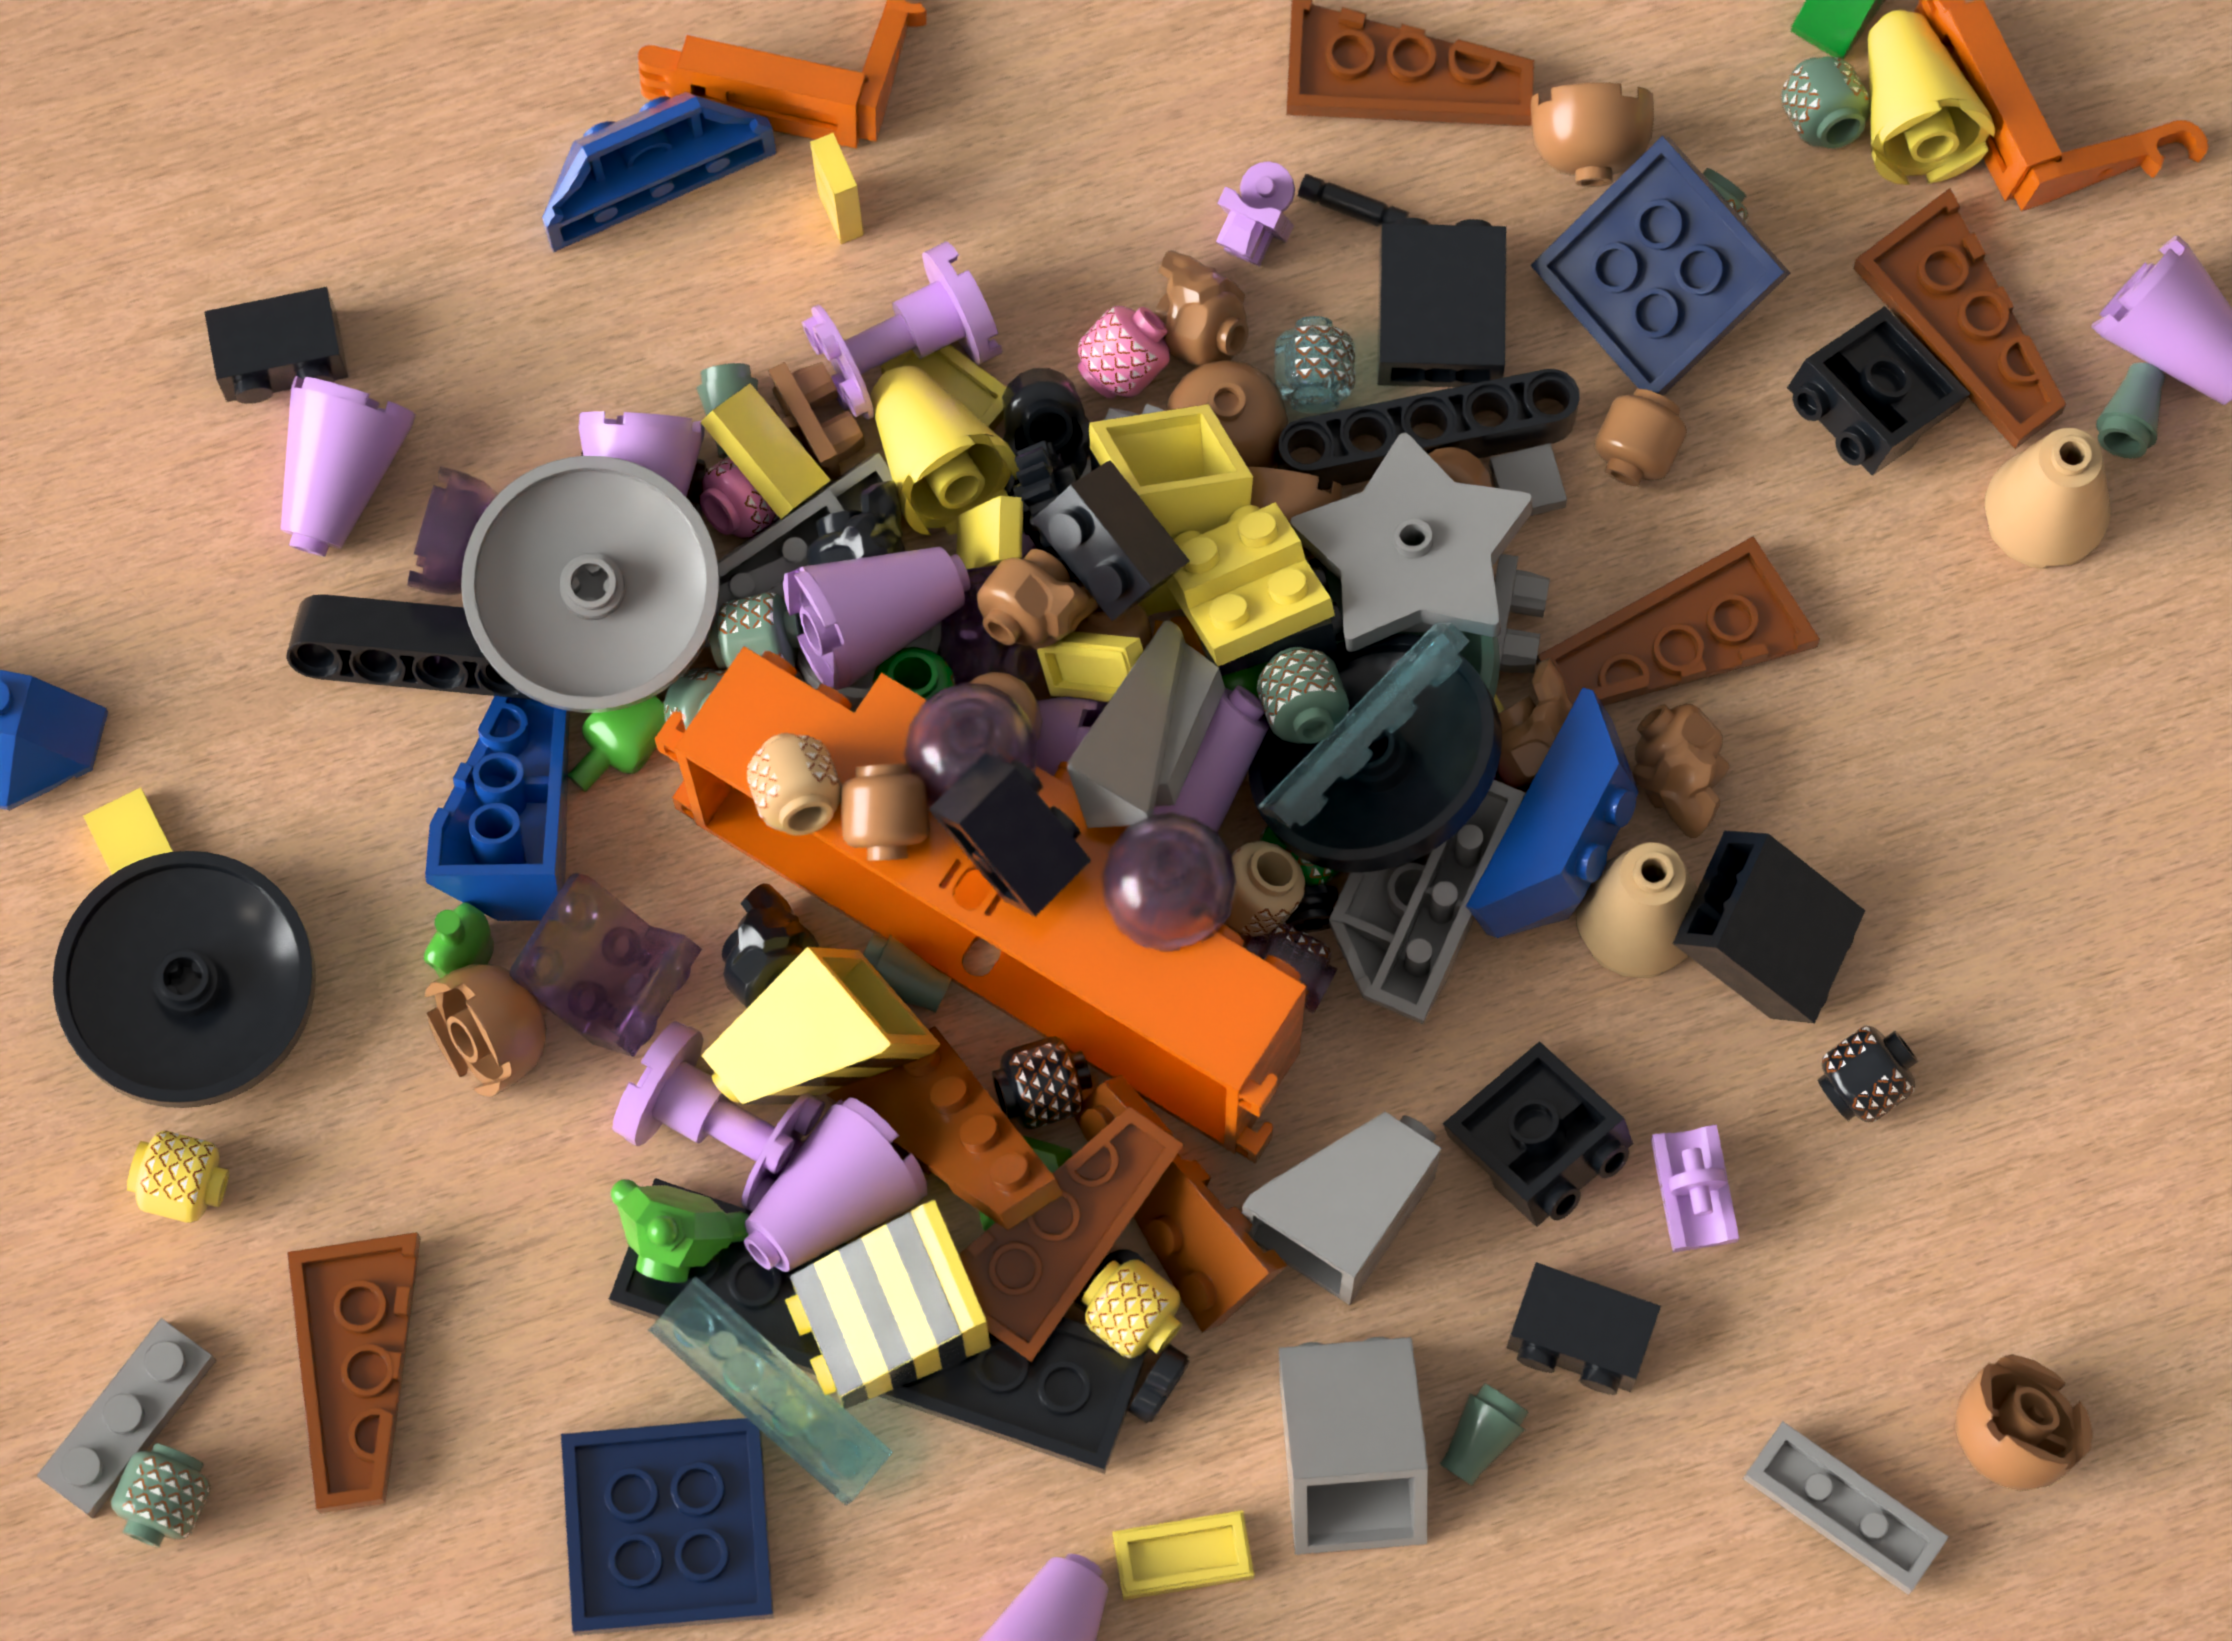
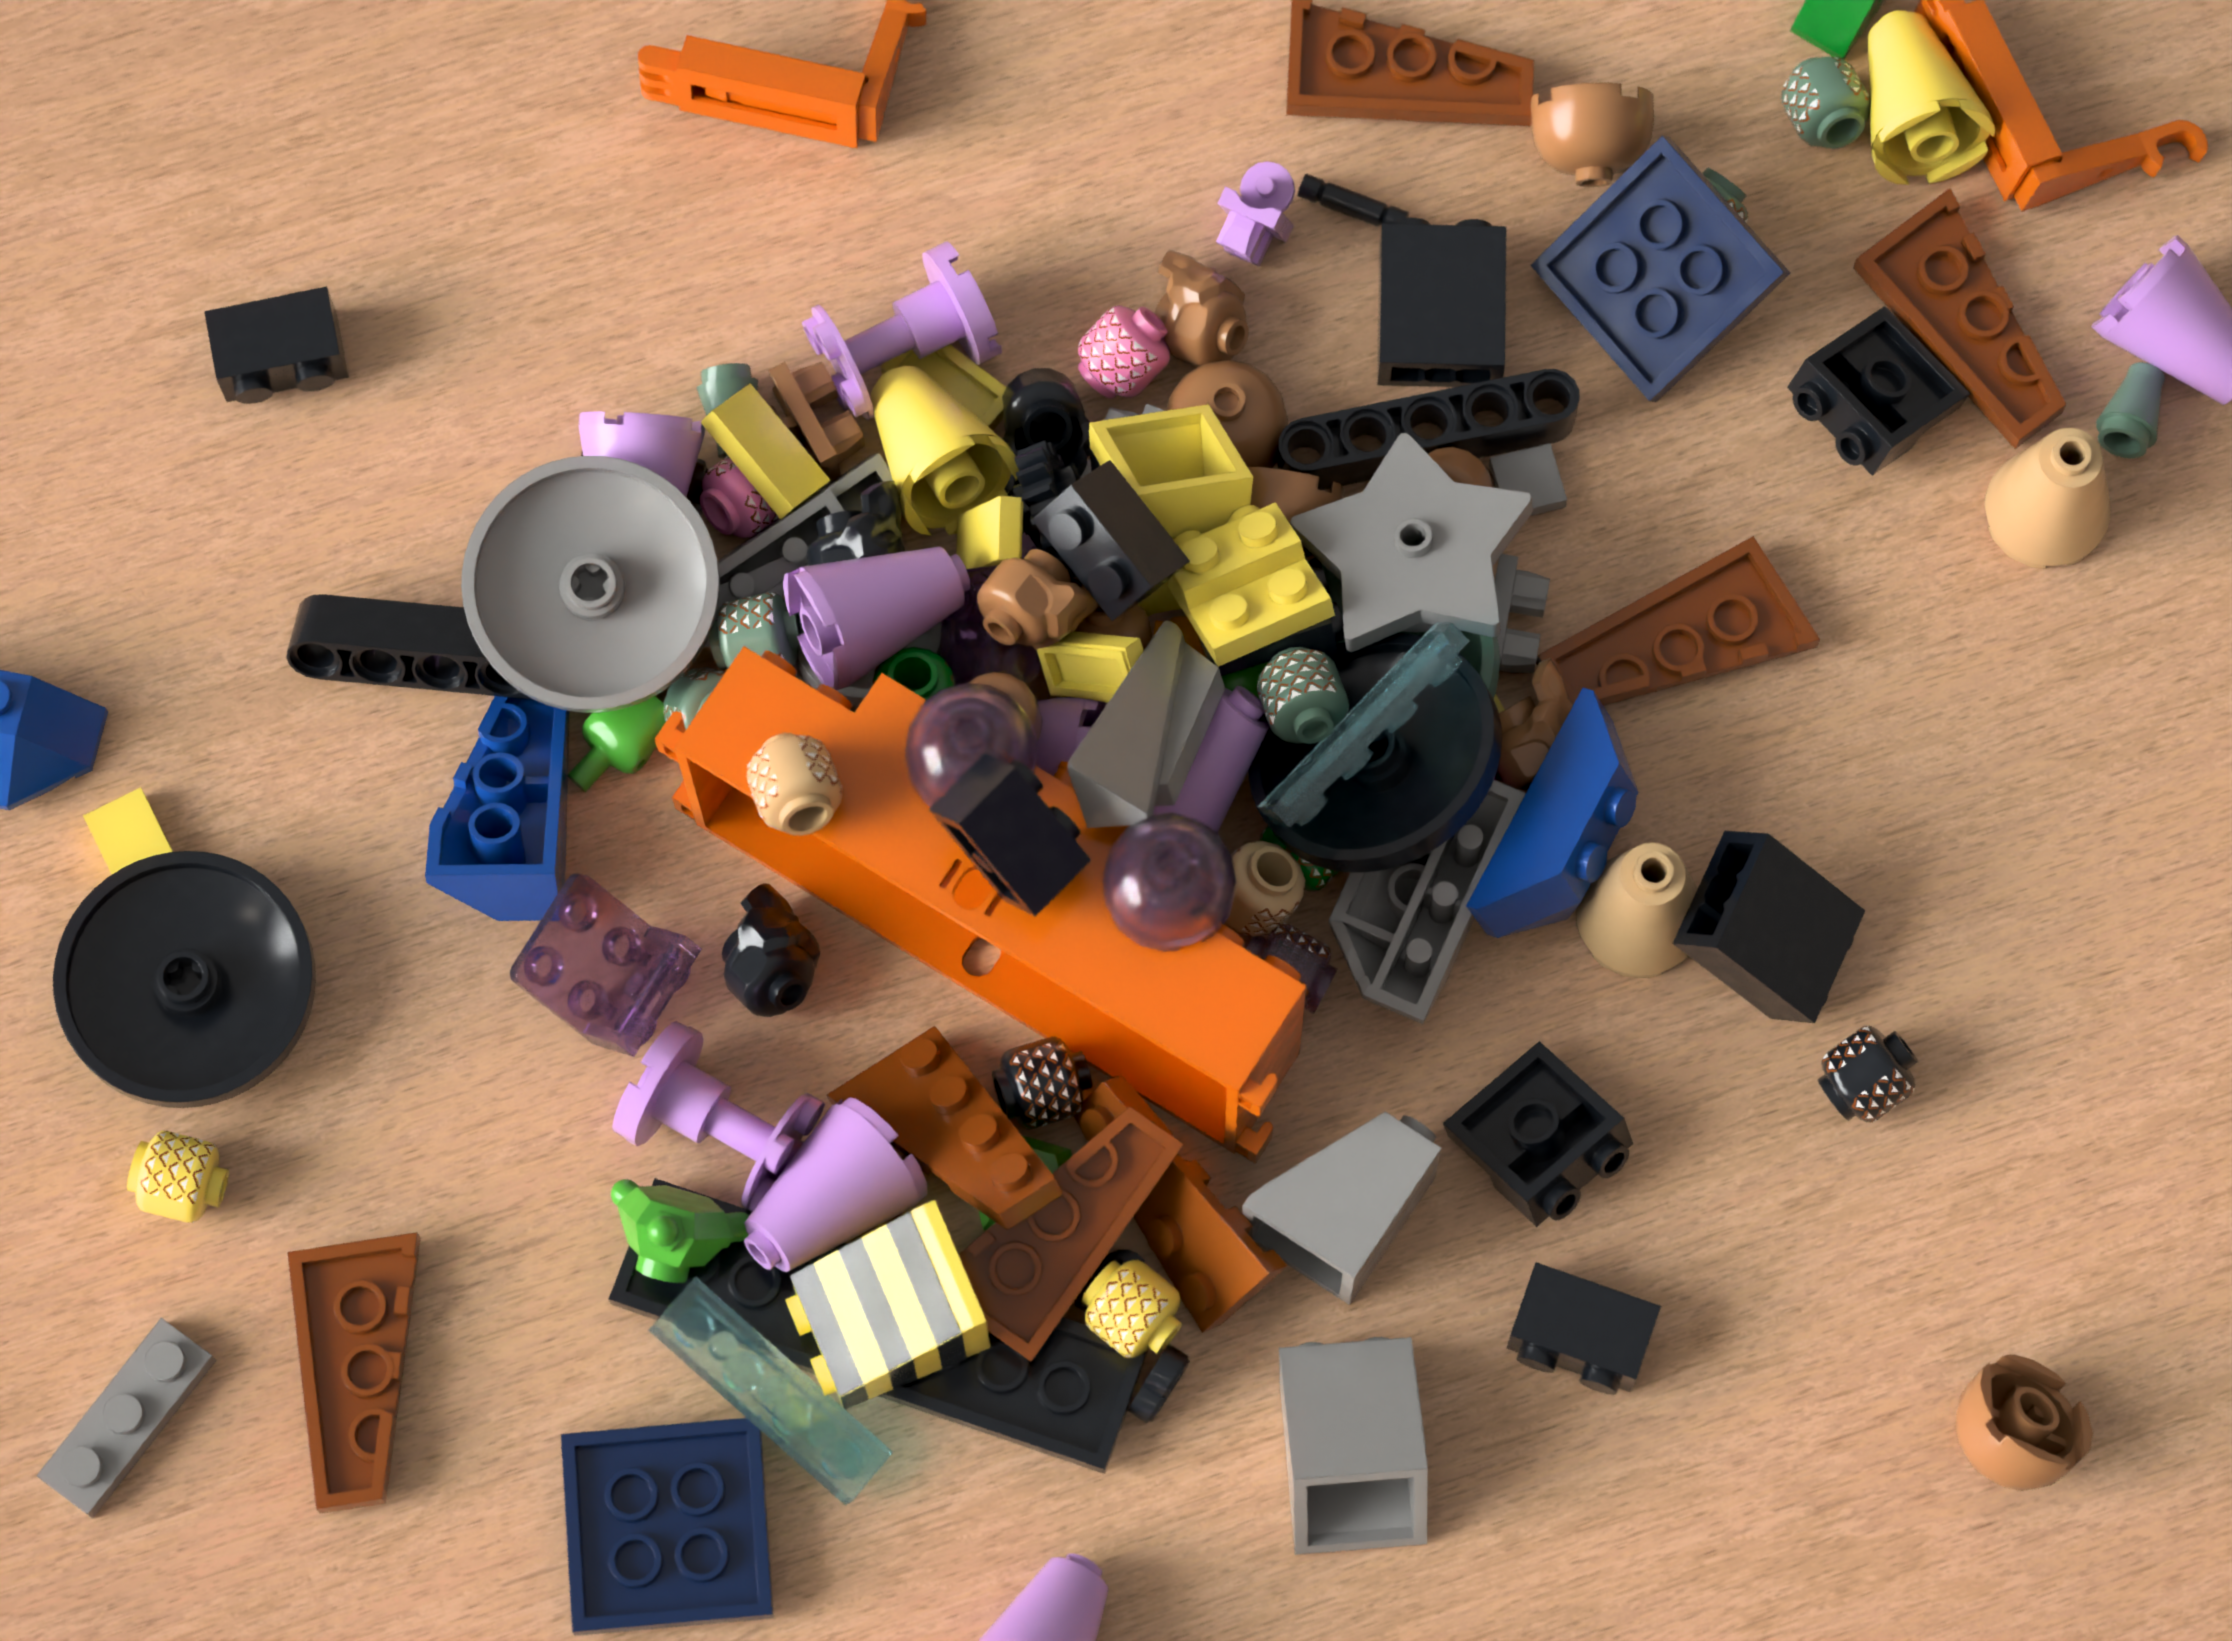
(160, 1495): sand green head -> none
(335, 460): lavender cone -> none
(447, 530): clear purple cylinder -> none
(460, 940): bright green piece -> none
(487, 1025): medium nougat cylinder -> none
(650, 161): blue wedge -> none
(817, 1031): light yellow slope -> none
(837, 188): light yellow tile -> none
(884, 811): medium nougat head -> none
(907, 972): sand green cone -> none
(1183, 1555): light yellow tile -> none
(1314, 365): clear light blue head -> none
(1314, 909): black bush -> none
(1483, 1433): sand green cone -> none
(1640, 437): medium nougat head -> none
(1681, 765): medium nougat head -> none
(1694, 1189): lavender hips -> none
(1845, 1508): light grey plate -> none

